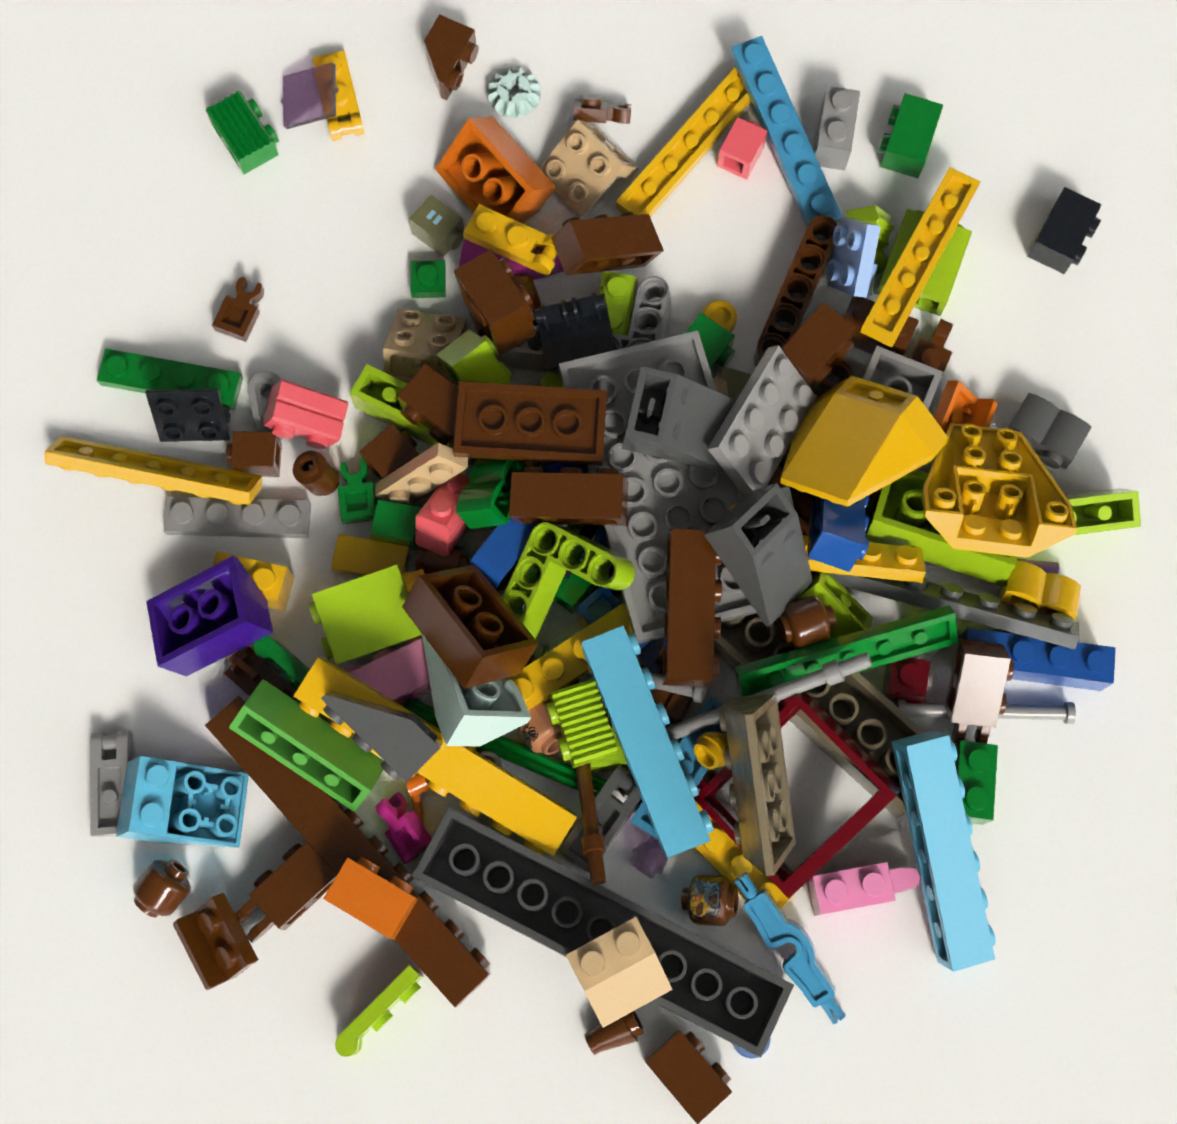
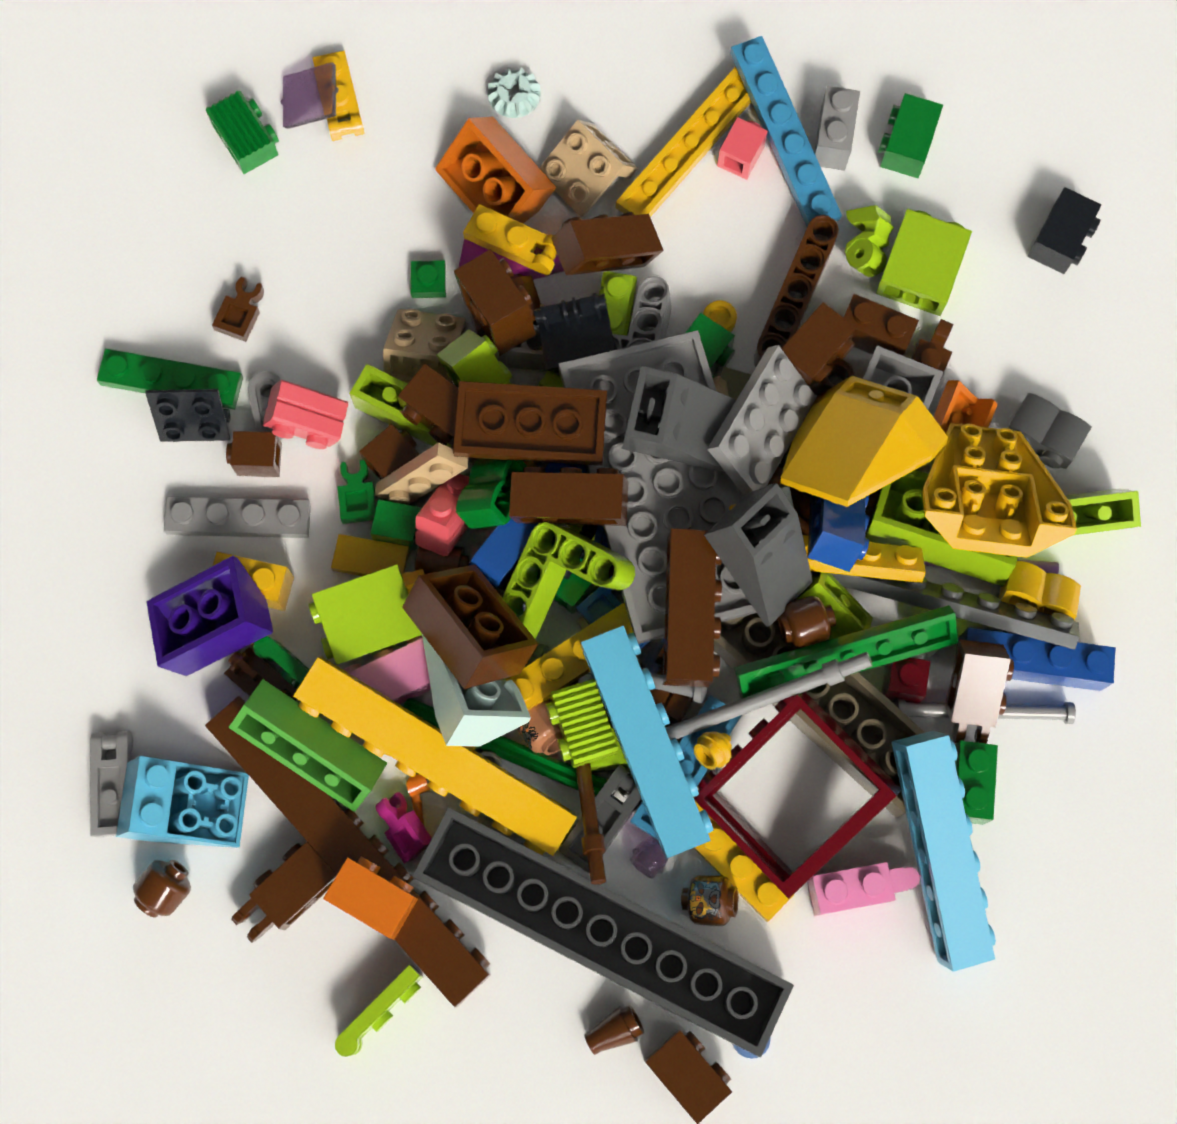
(153, 470): yellow plate -> none
(215, 942): reddish brown bracket -> none
(316, 473): reddish brown brick -> none
(394, 735): dark grey slope -> none
(437, 226): olive brick -> none
(448, 52): reddish brown slope -> none
(592, 109): reddish brown plate -> none
(619, 972): tan slope -> none
(758, 780): dark tan slope -> none
(800, 965): dark azure piece -> none
(853, 257): light blue plate -> none
(920, 257): yellow plate -> none

